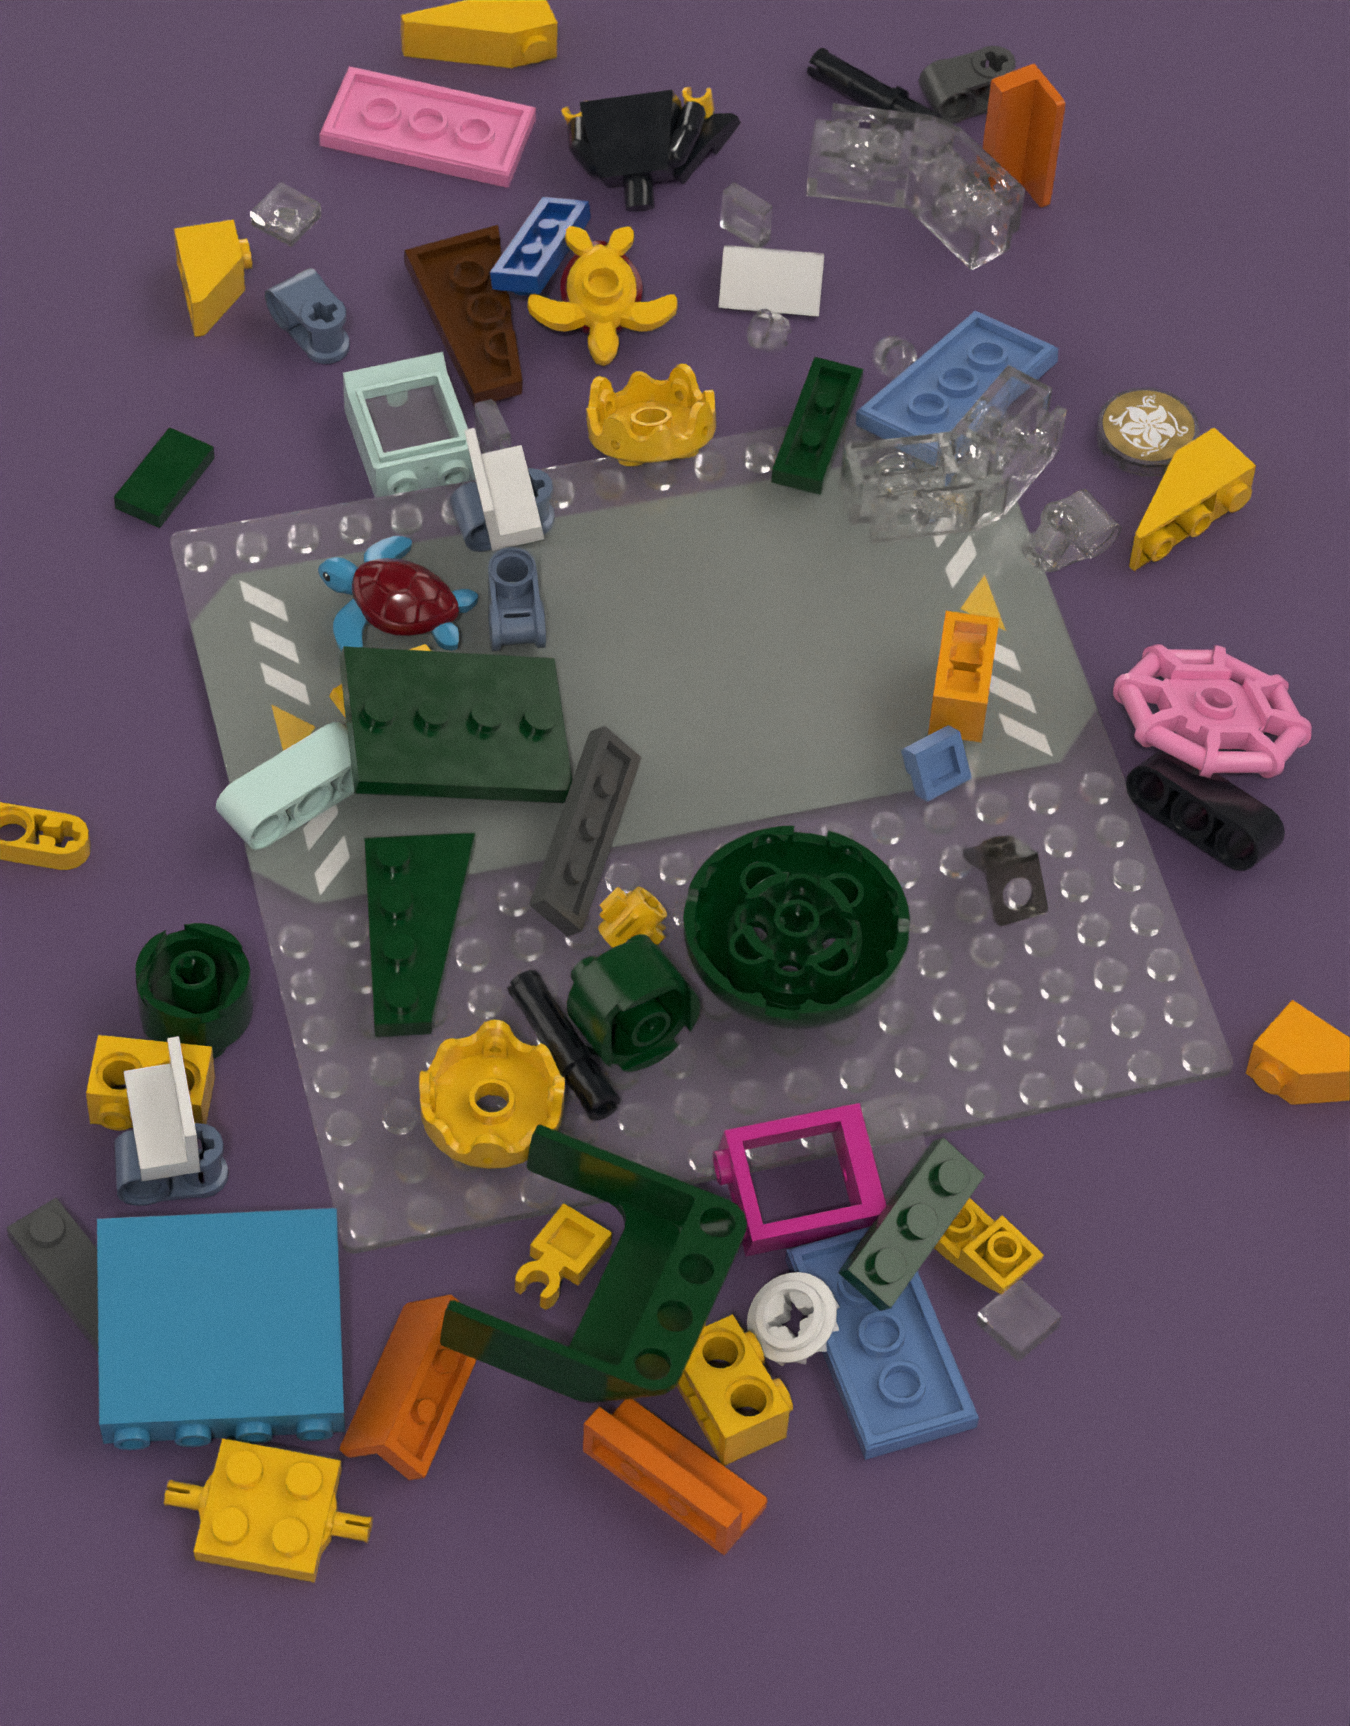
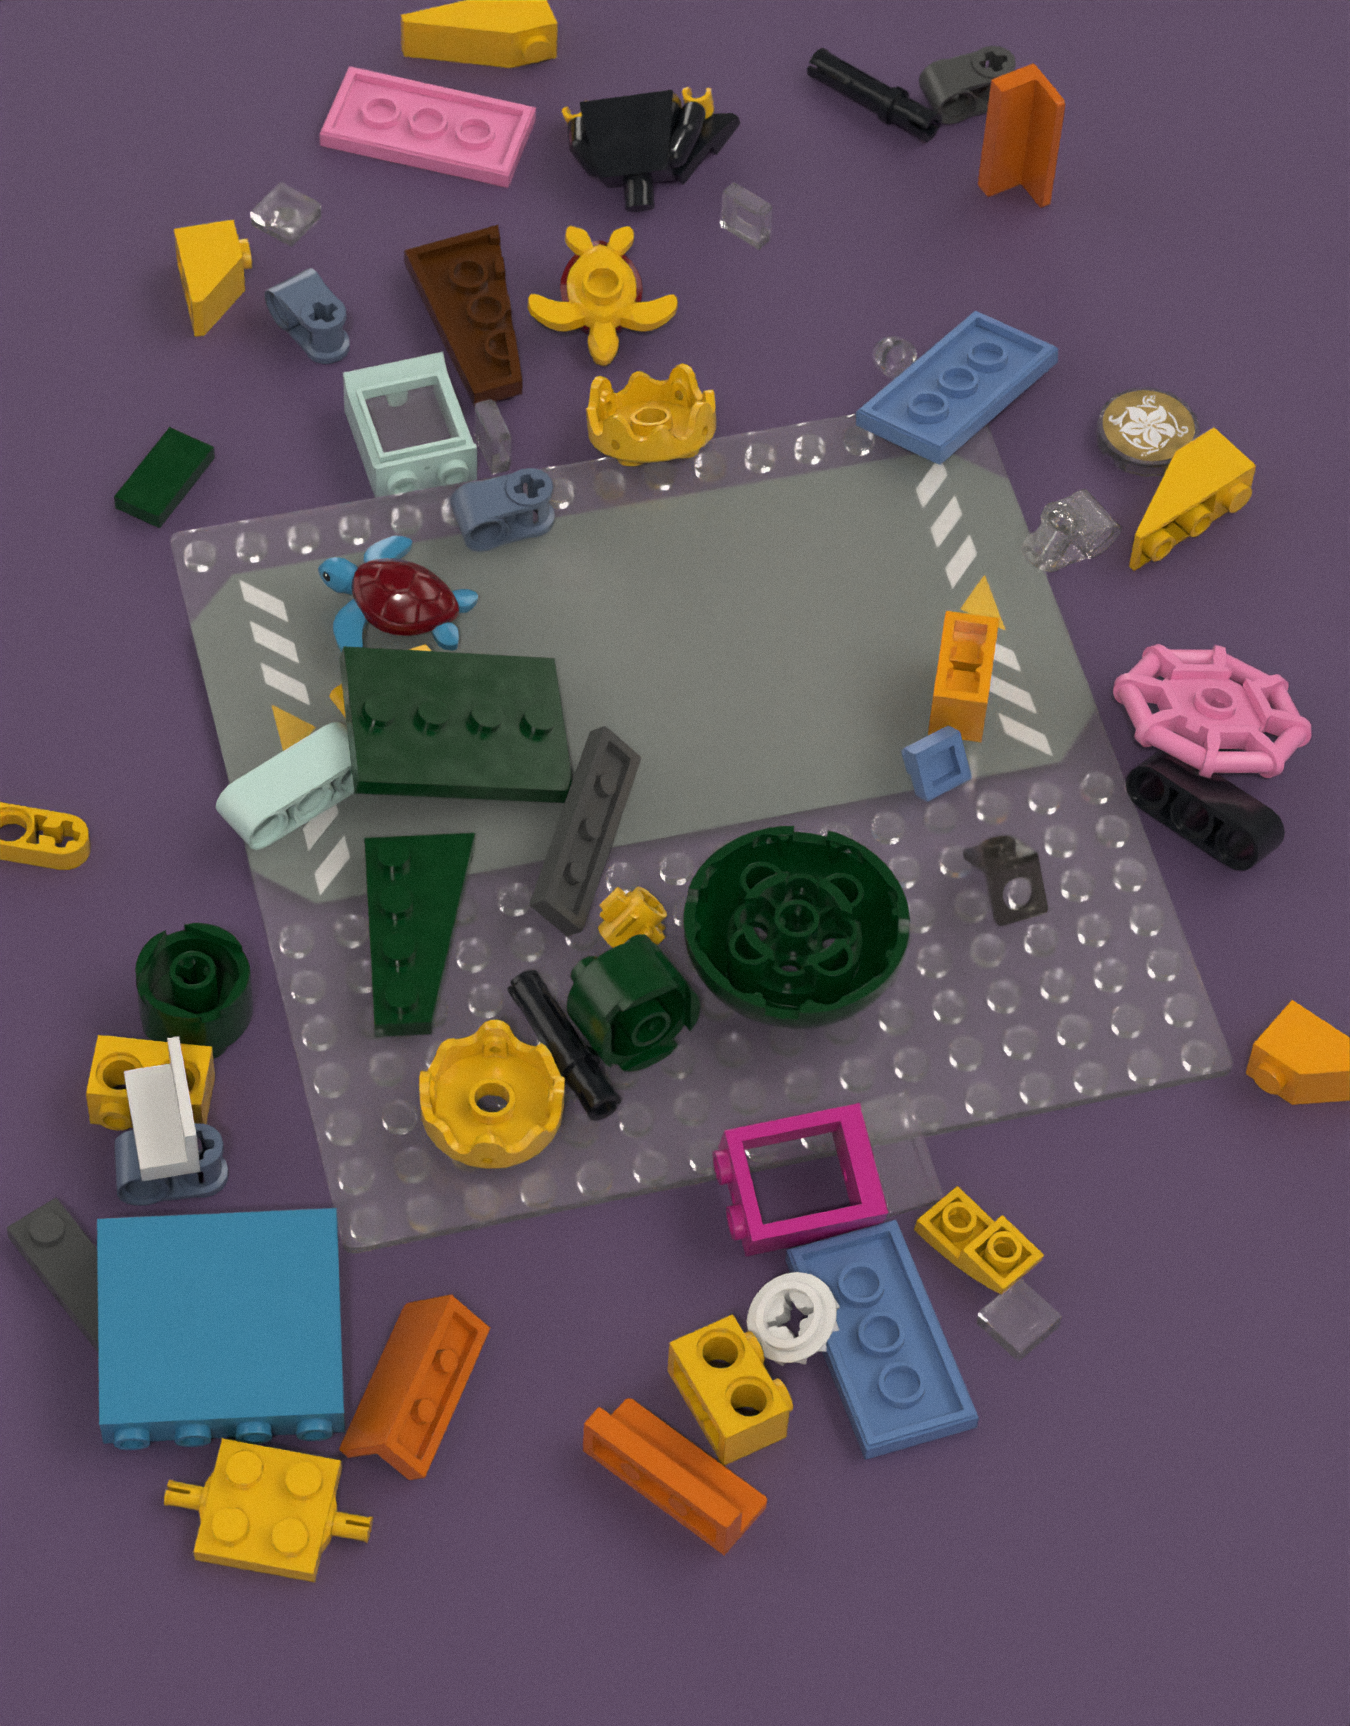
(505, 495): white panel -> none
(516, 607): sand blue piece -> none
(538, 246): blue plate -> none
(563, 1249): yellow plate -> none
(649, 1297): dark green windscreen -> none
(768, 331): clear hinge -> none
(771, 280): white panel -> none
(817, 426): dark green plate -> none
(911, 1224): plate -> none
(919, 167): clear brick -> none
(957, 476): clear brick -> none

